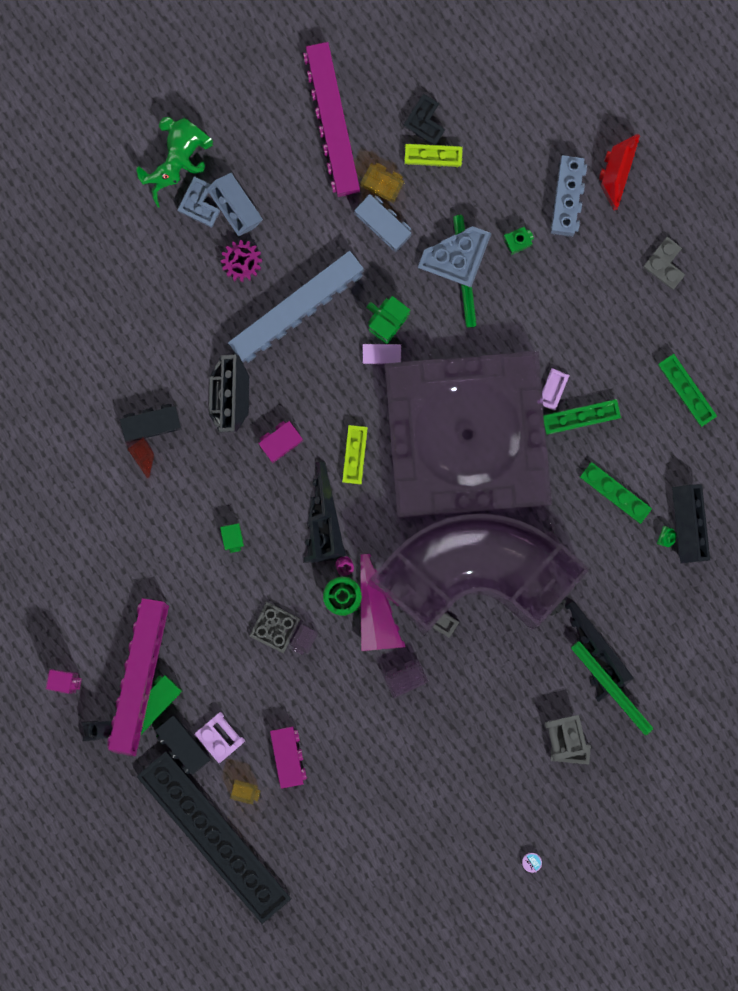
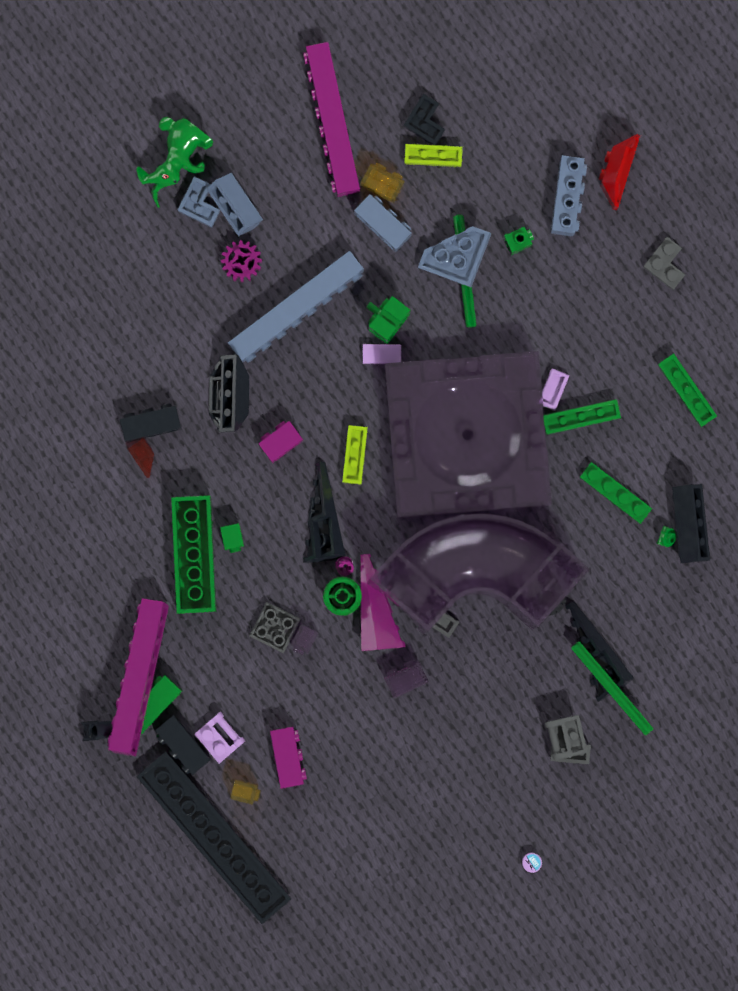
(63, 681): magenta brick -> none
(194, 554): none -> green brick

